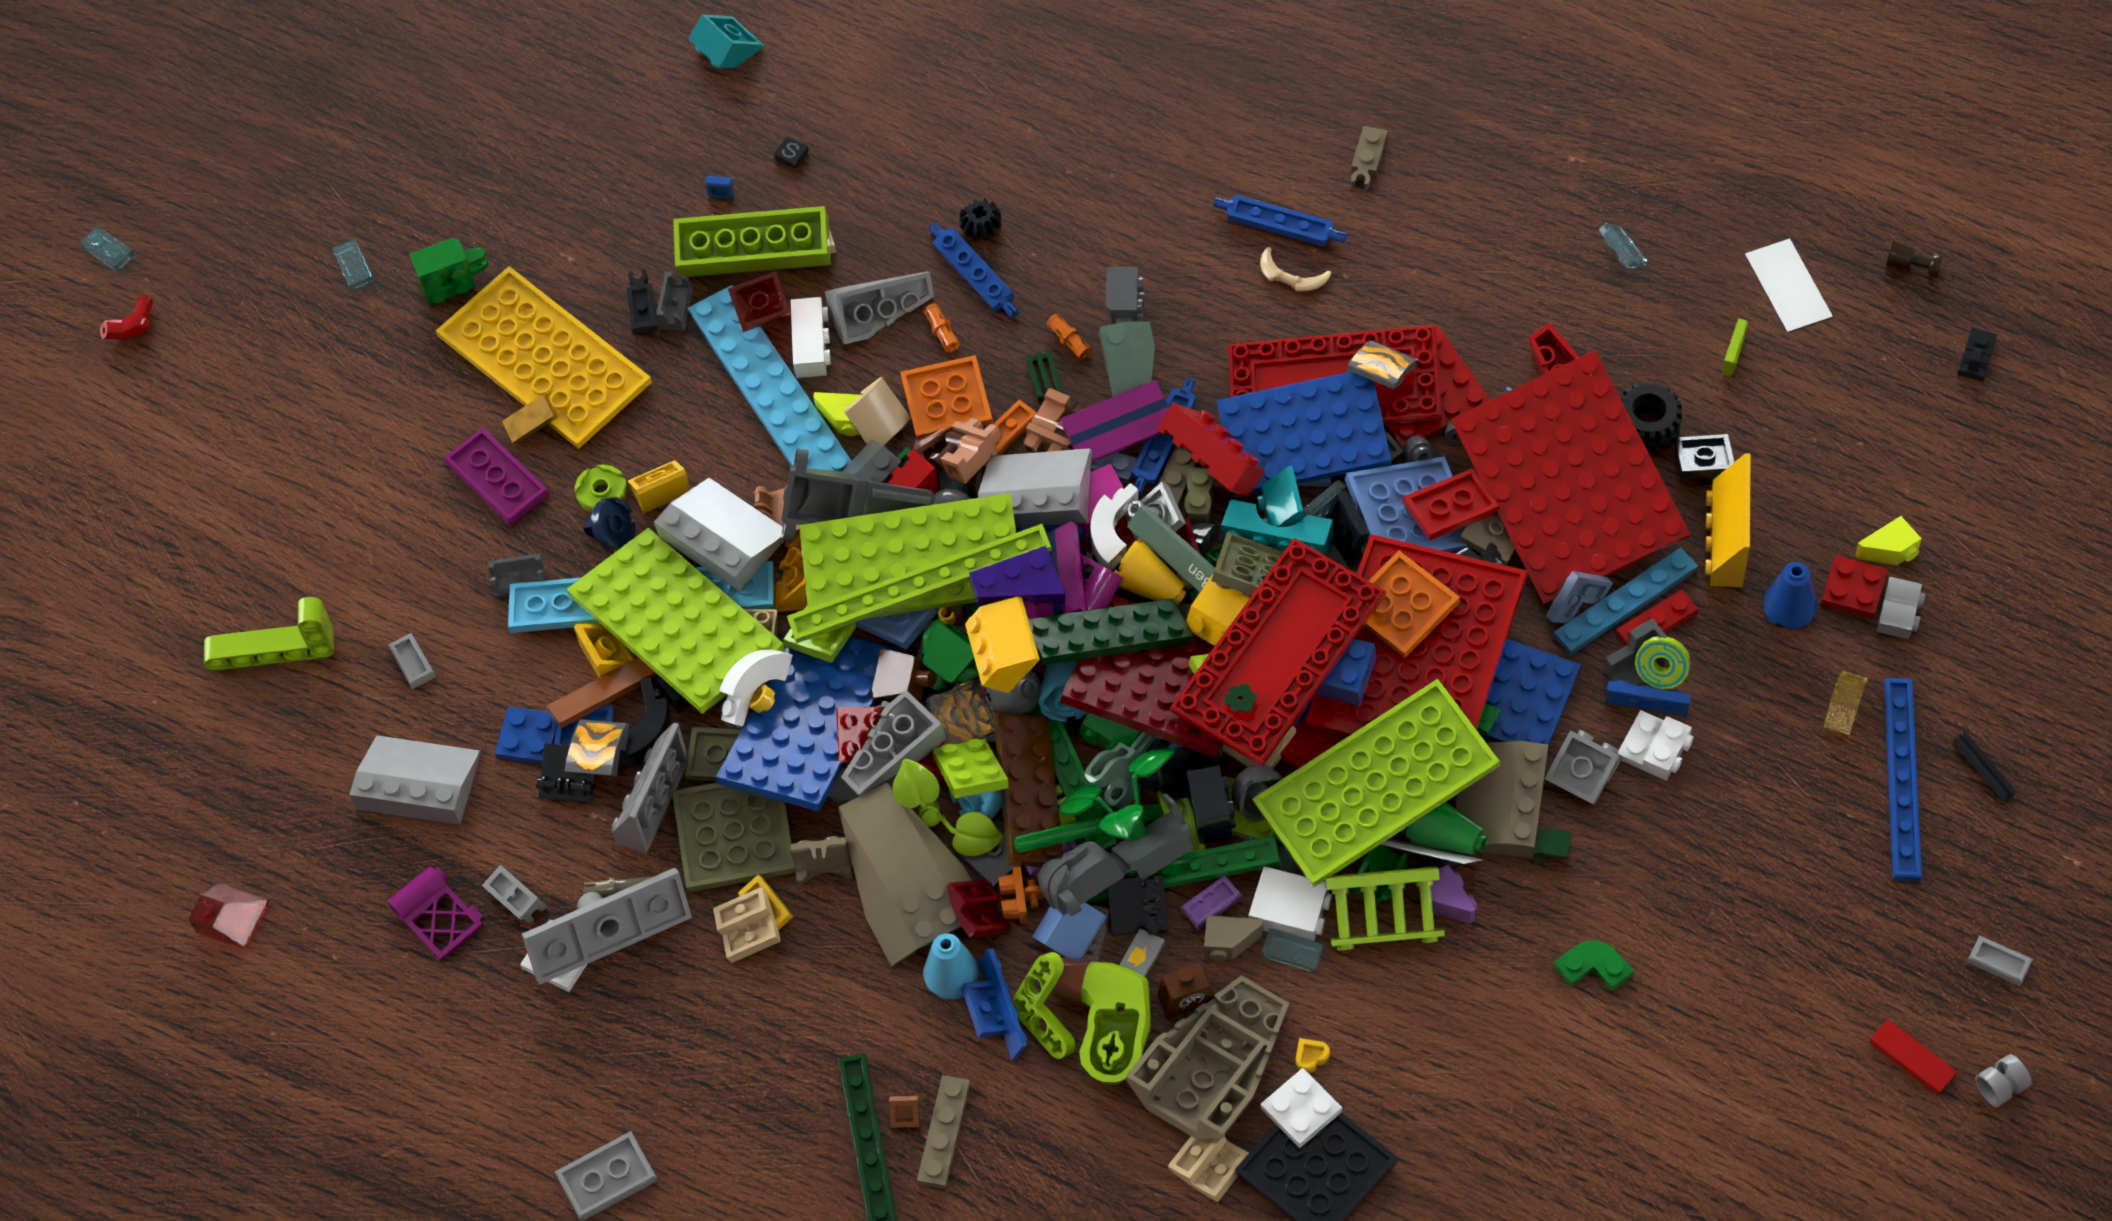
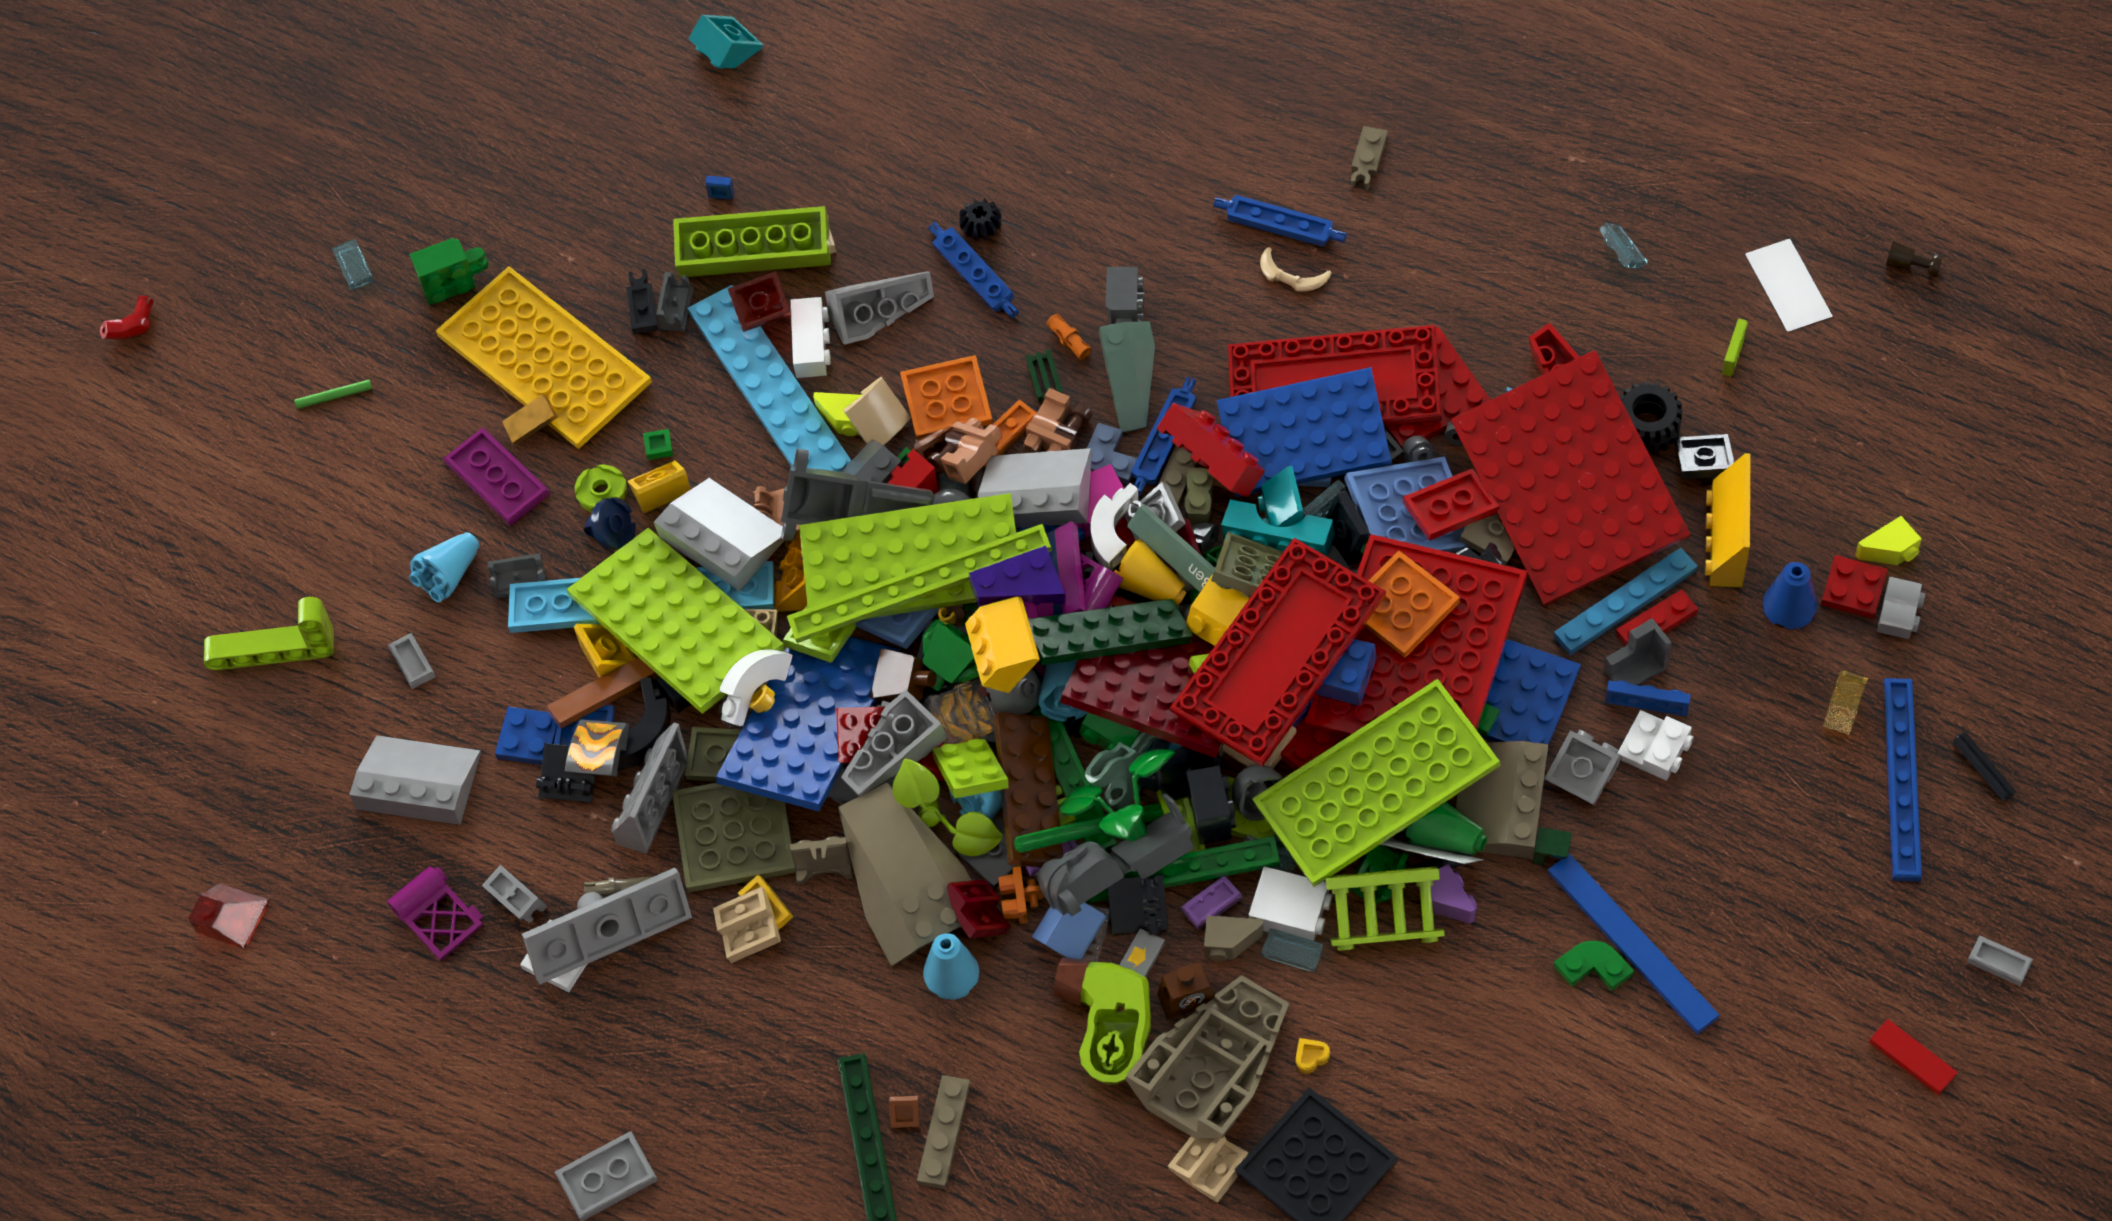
(107, 248): clear light blue plate -> none
(333, 394): none -> bright green bar
(443, 565): none -> medium azure cone
(658, 444): none -> green plate
(791, 152): black tile -> none
(941, 328): orange pin -> none
(992, 1006): blue bracket -> none
(1032, 1008): lime beam -> none
(1117, 421): magenta tile -> none
(1243, 692): dark green plant -> none
(1301, 1108): white plate -> none
(1381, 364): slope -> none
(1578, 589): sand blue plate -> none
(1633, 944): none -> blue tile
(1660, 676): lime tile -> none
(1977, 354): black hinge -> none
(2003, 1080): light grey wheel -> none

